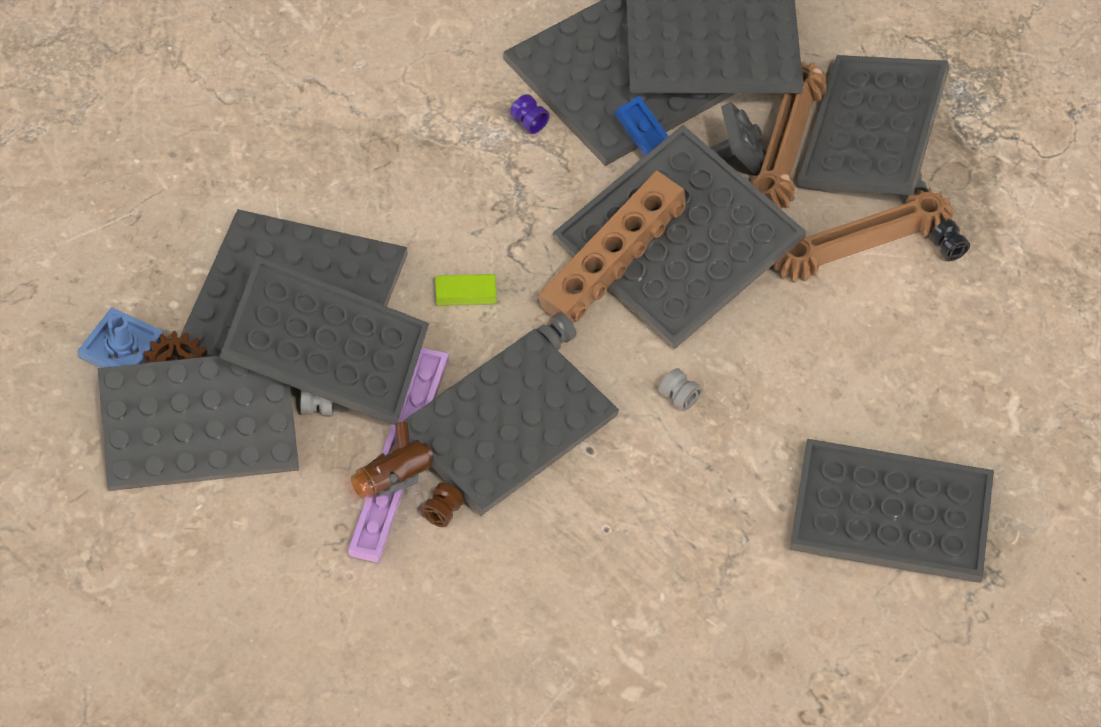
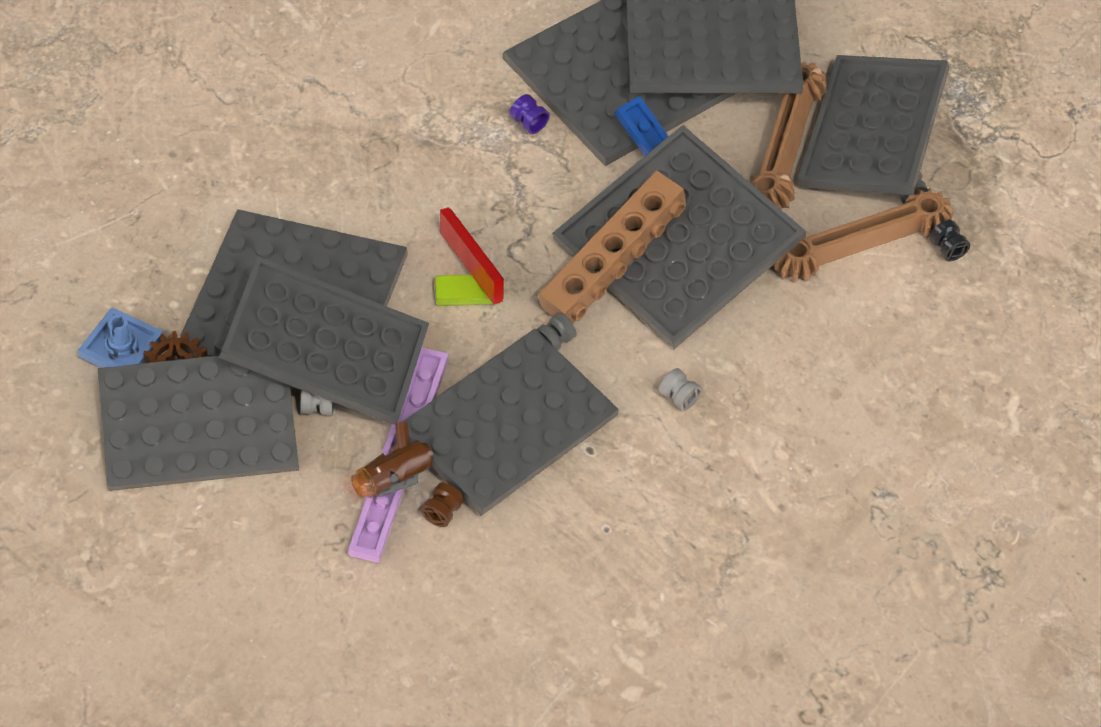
(472, 255): none -> red tile
(743, 139): dark grey plate -> none
(893, 510): dark grey plate -> none

